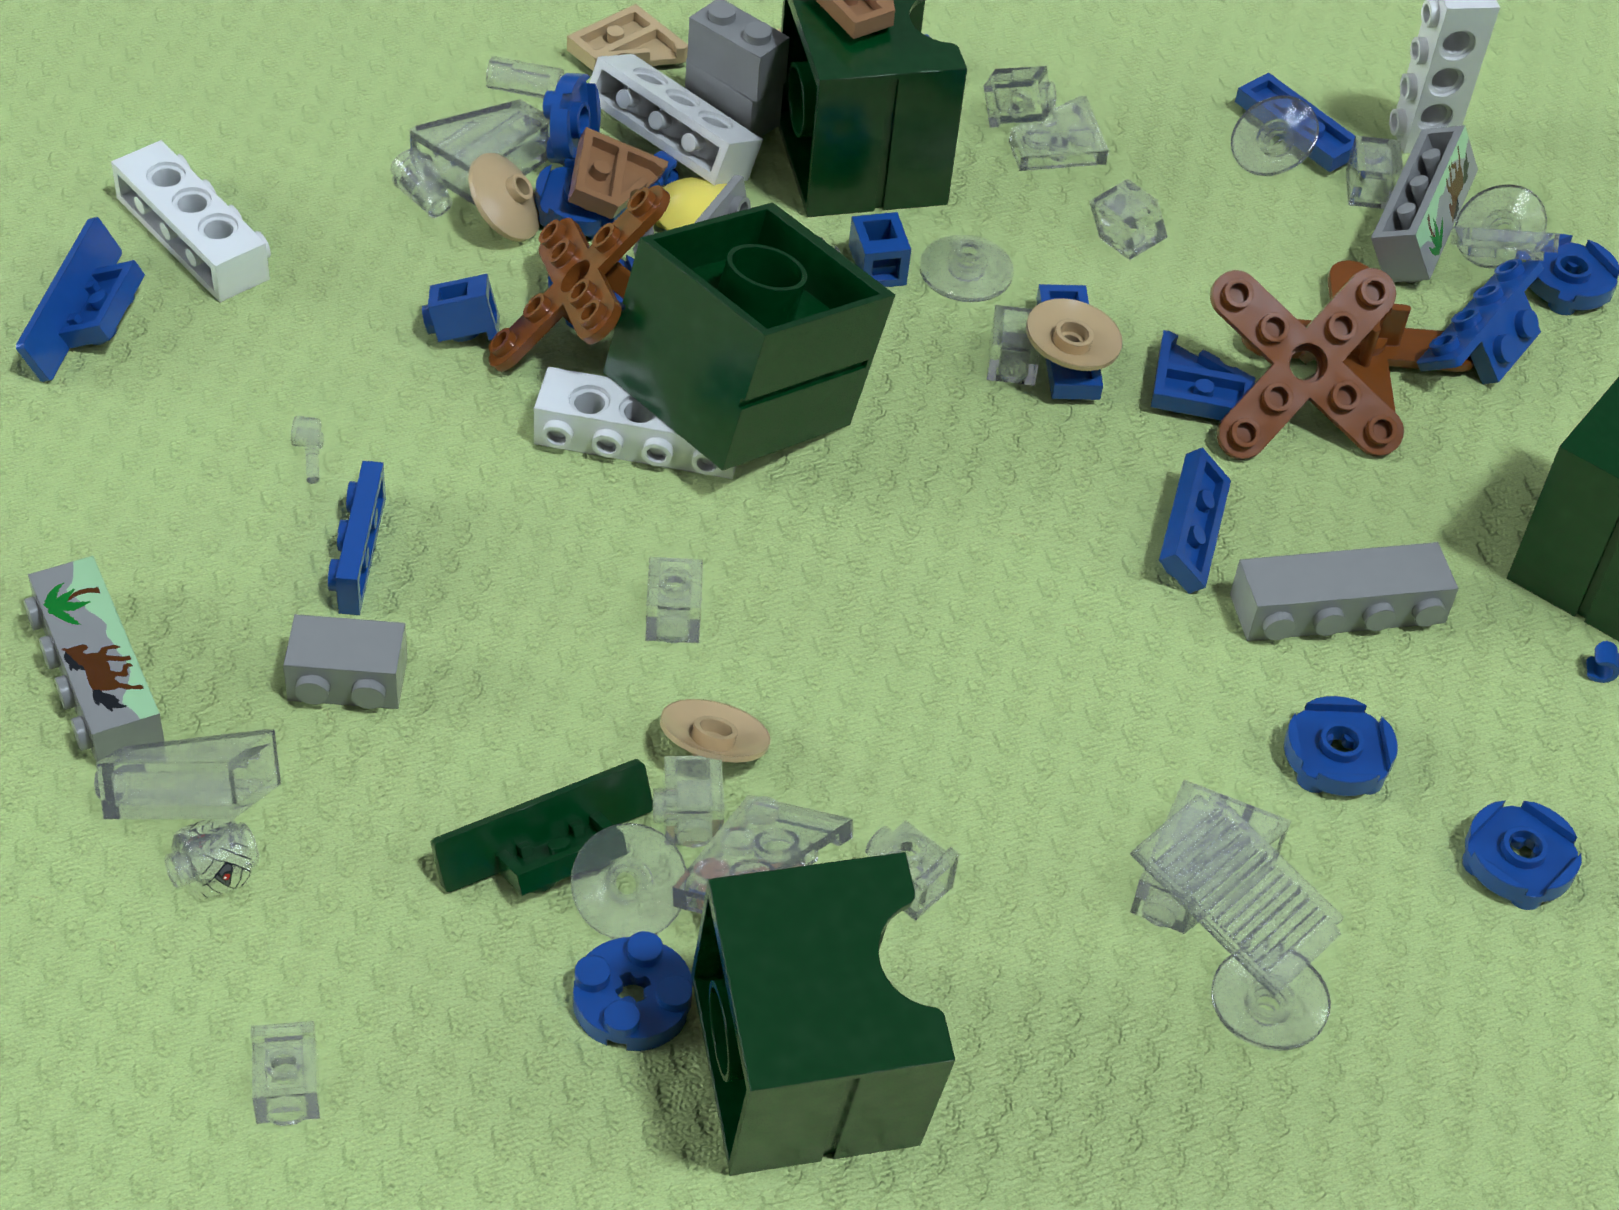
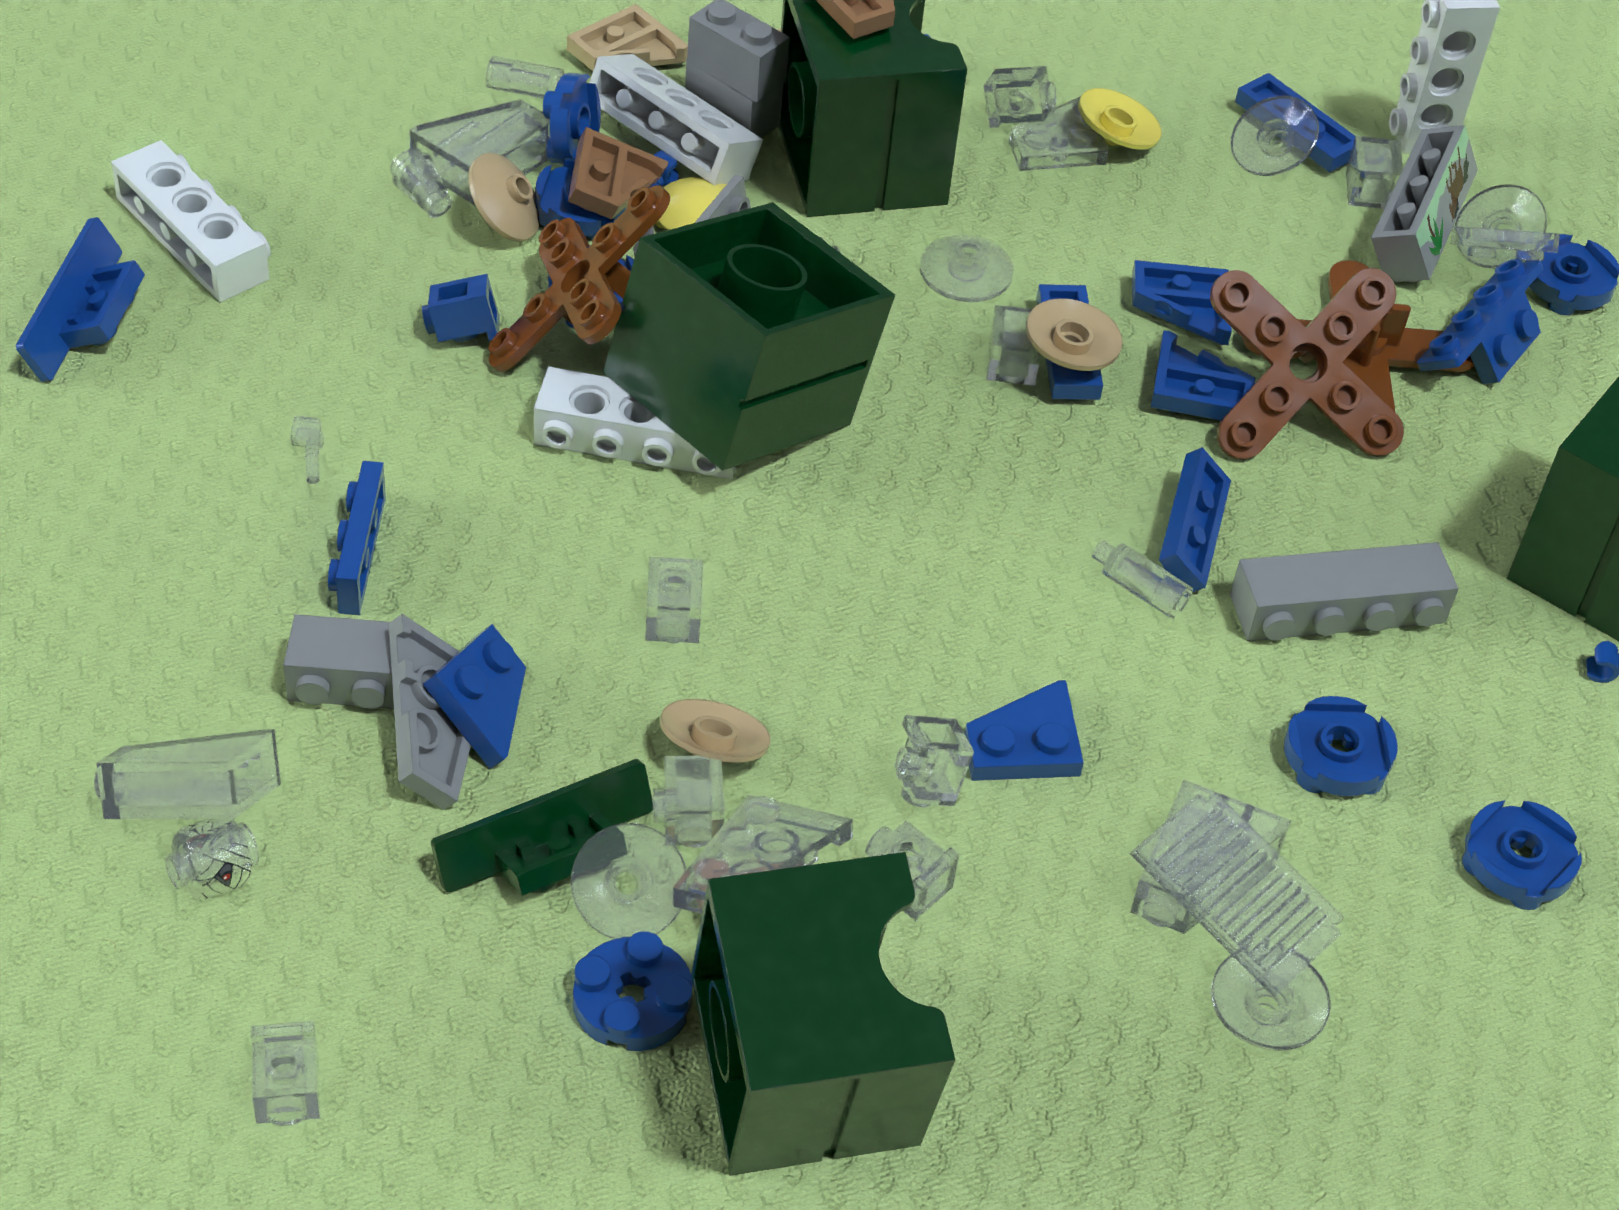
(93, 658): brick -> none
(428, 744): none -> light grey wing
(481, 693): none -> blue wing
(881, 247): blue brick -> none
(932, 760): none -> clear brick
(1027, 738): none -> blue wing
(1119, 119): none -> light yellow dish
(1128, 219): clear brick -> none
(1143, 578): none -> clear cylinder
(1180, 297): none -> blue wing

